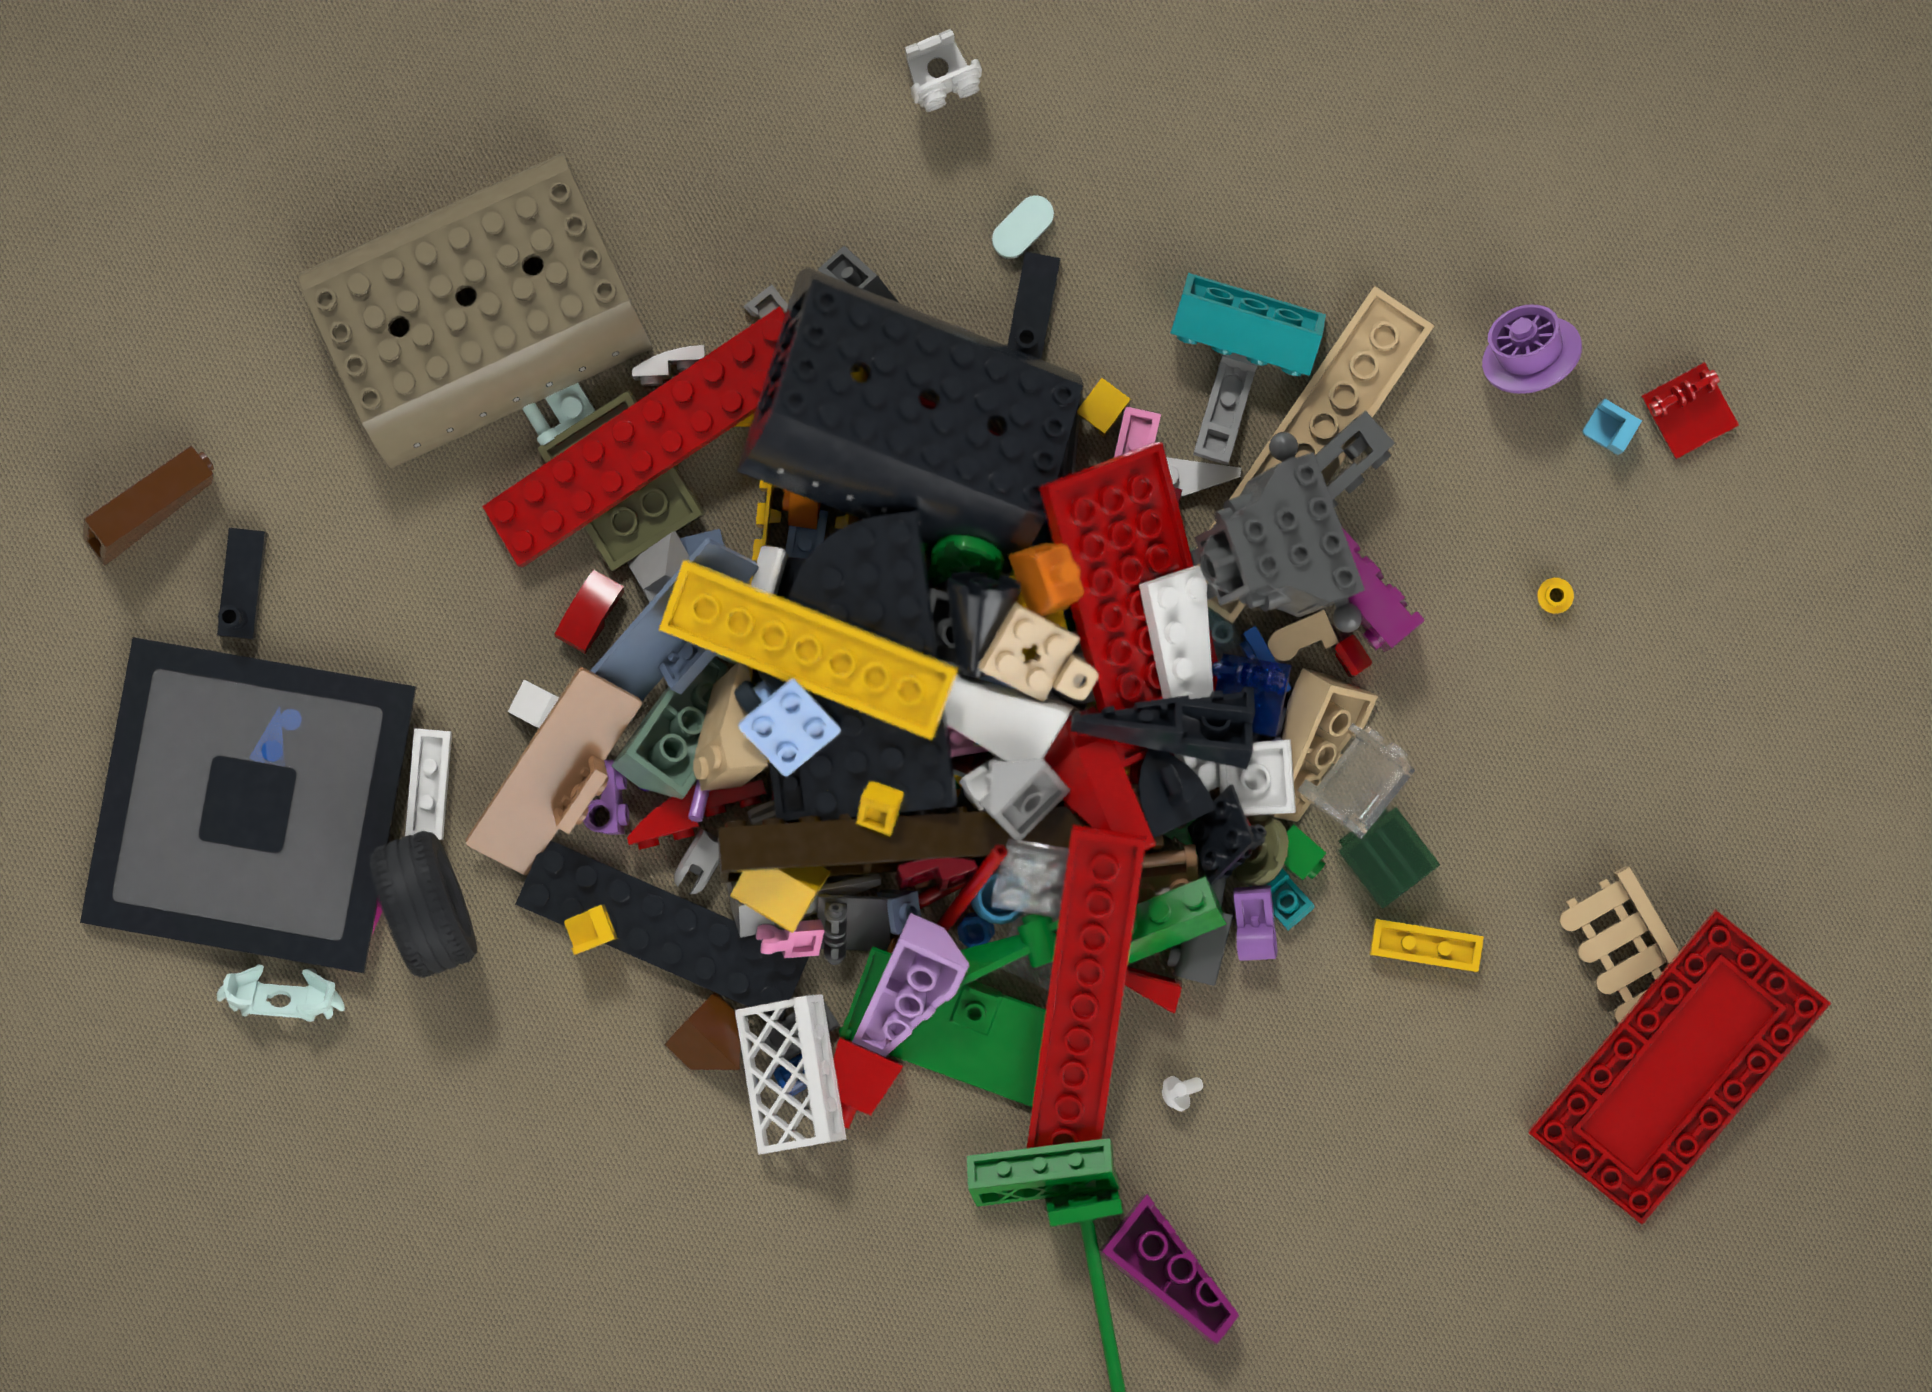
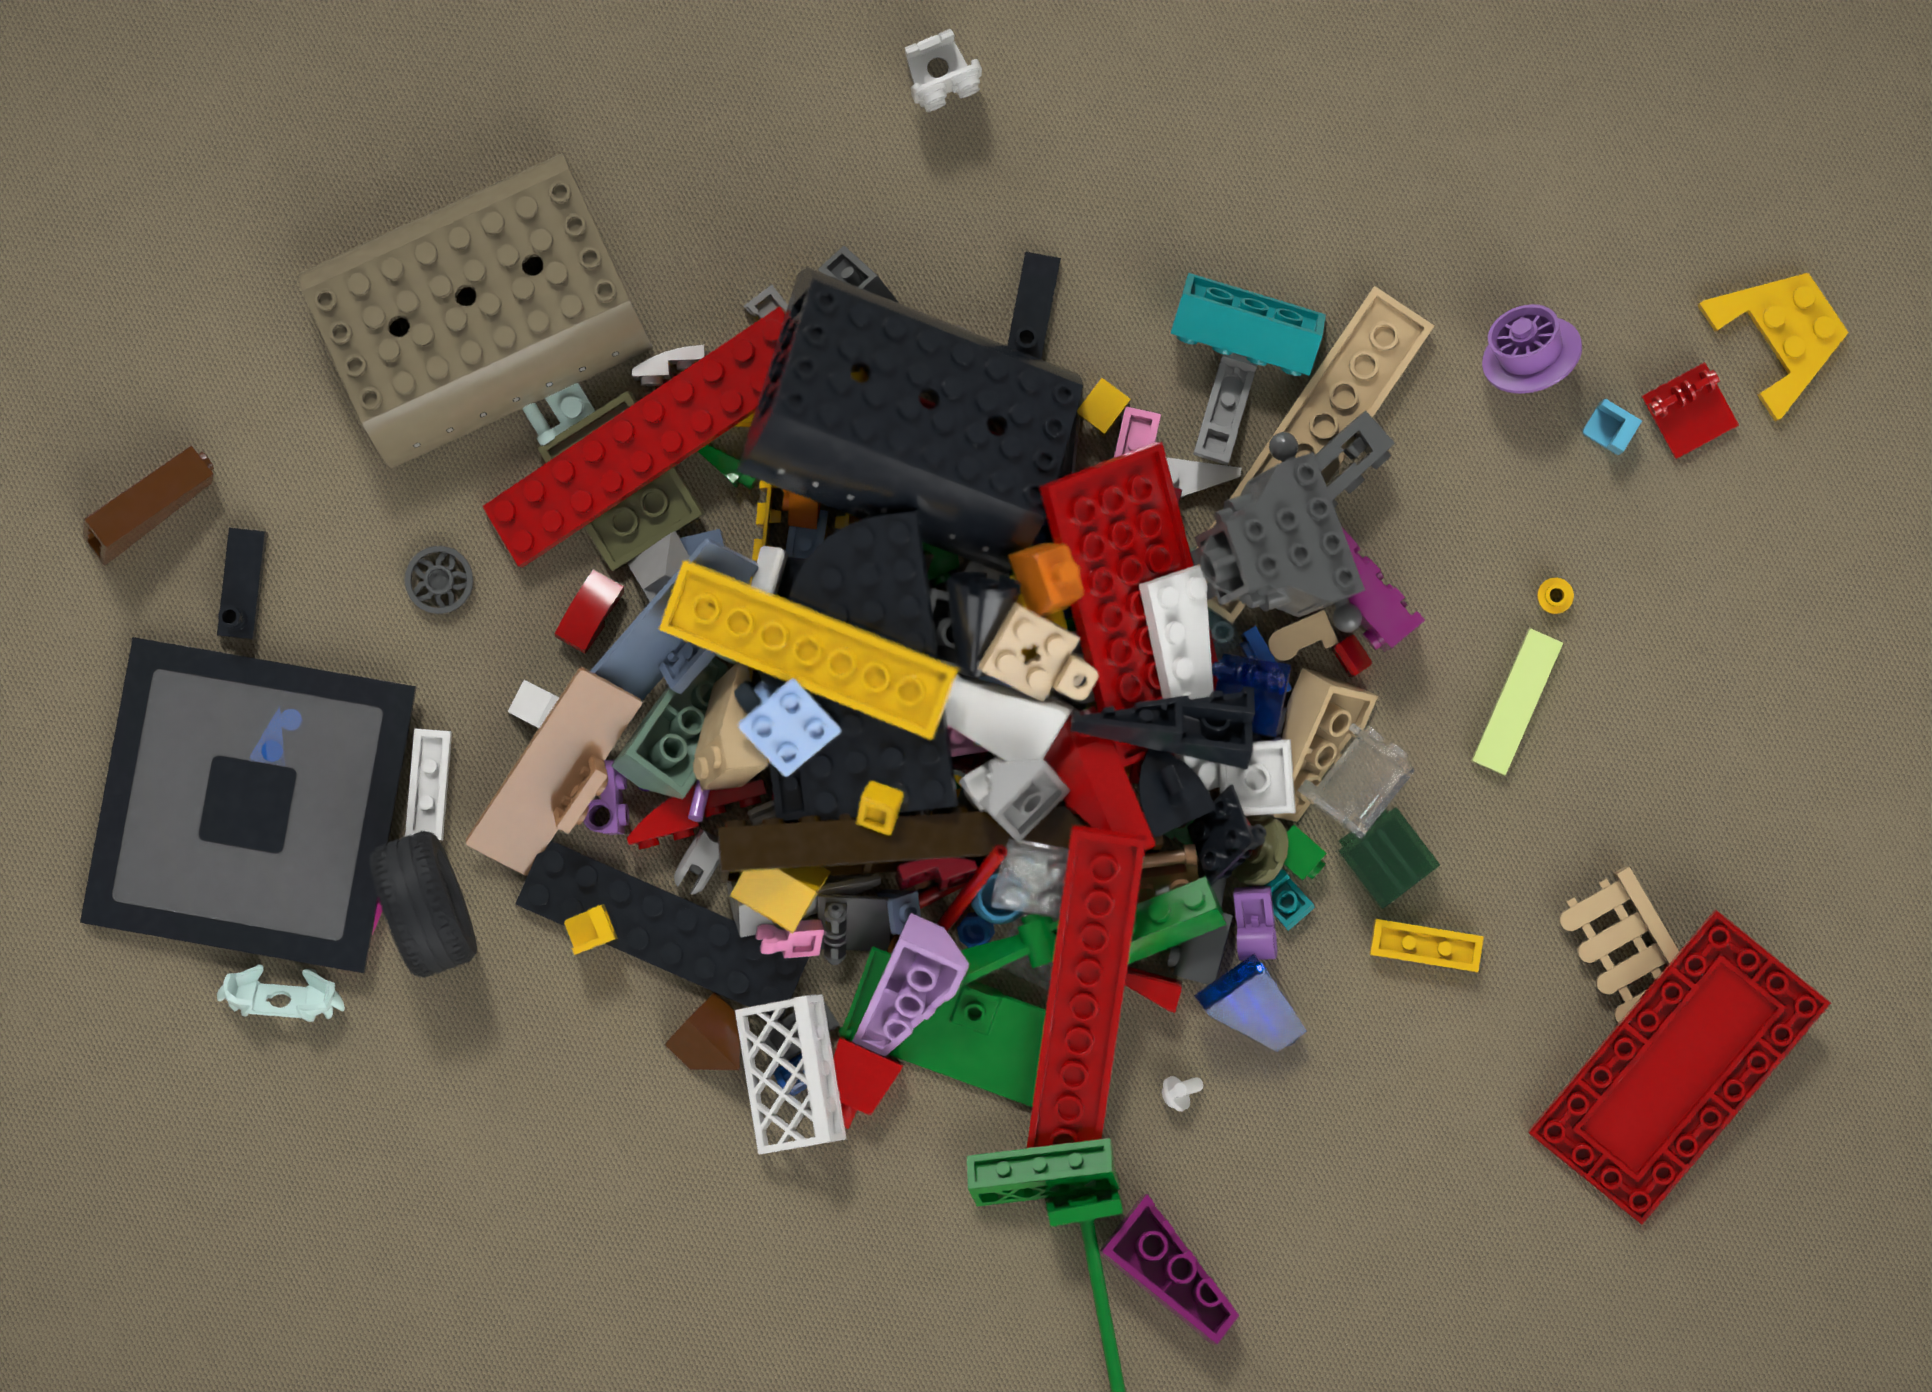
(439, 579): none -> dark grey wheel
(727, 466): none -> green piece
(966, 554): green tile -> none
(1022, 227): light aqua tile -> none
(1252, 1005): none -> clear blue slope
(1517, 701): none -> yellowish green tile
(1795, 325): none -> yellow wing

